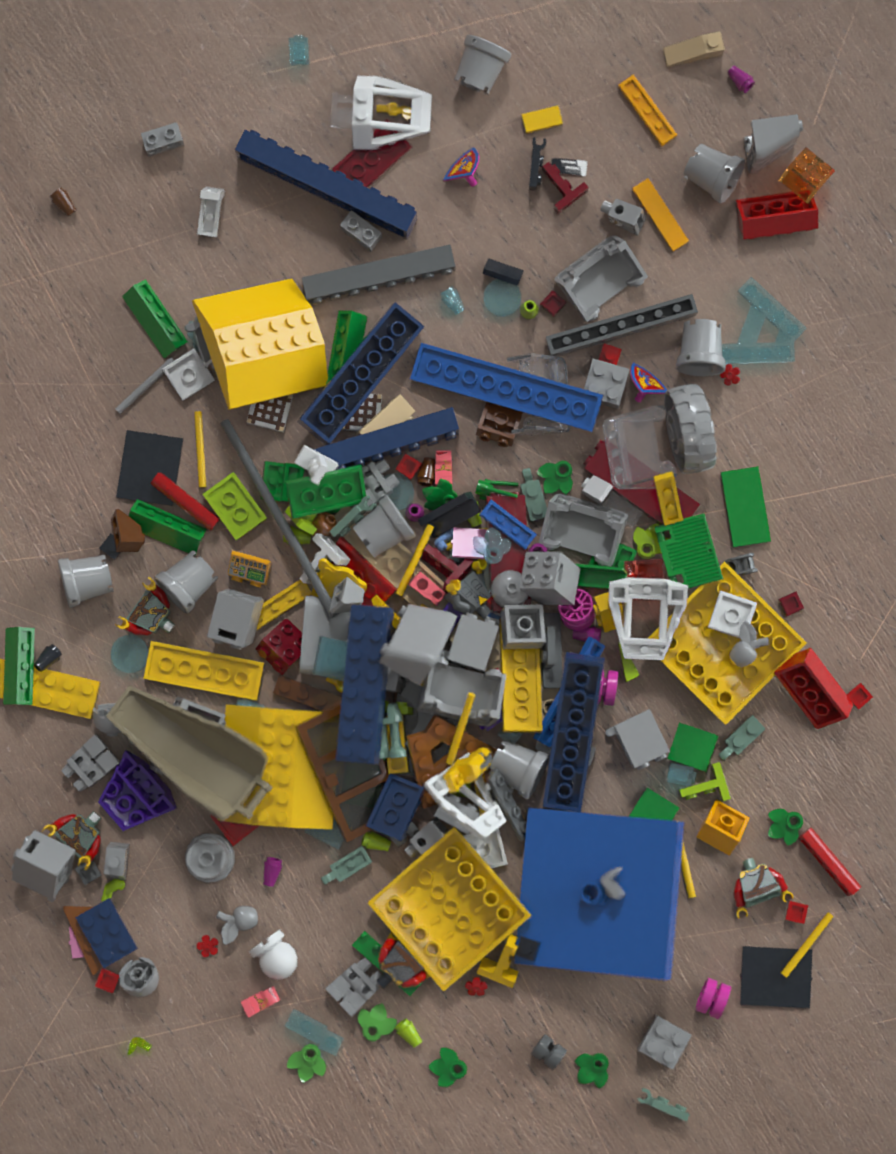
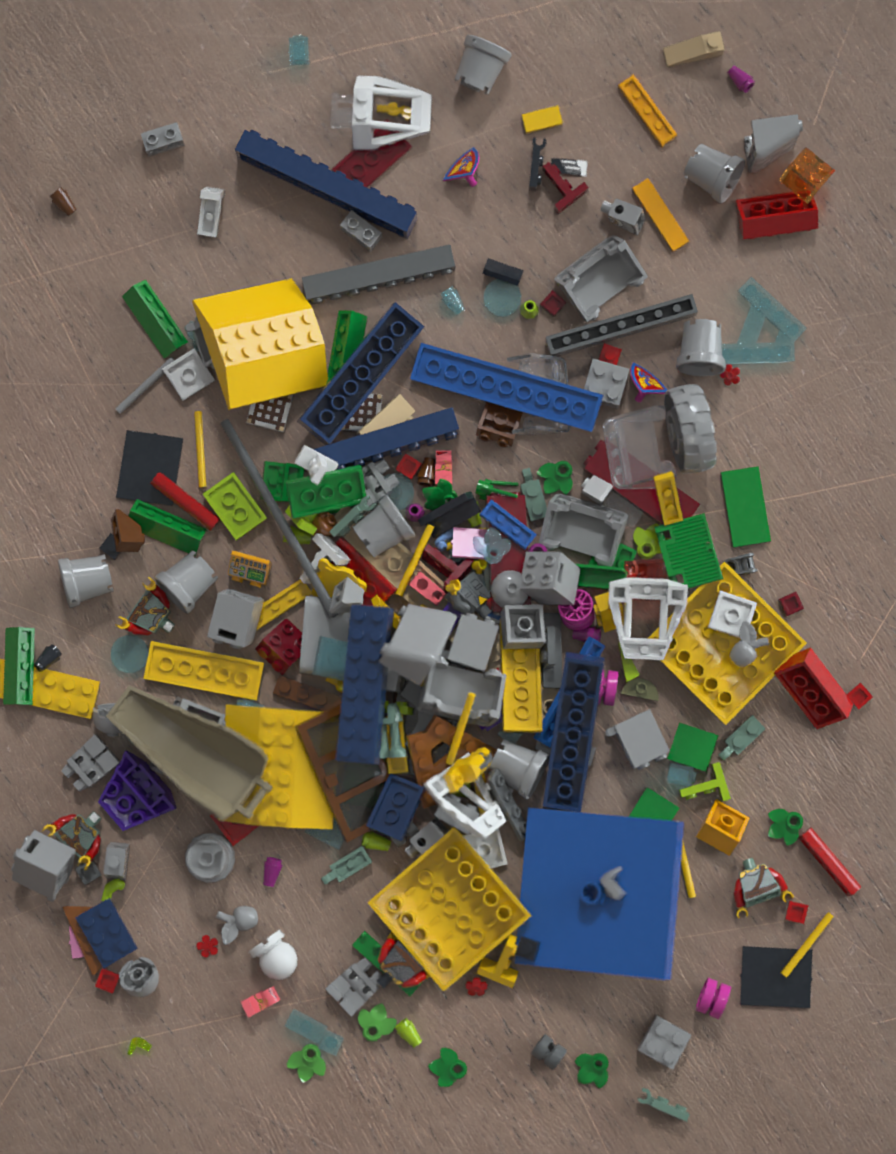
(640, 688): none -> olive plate

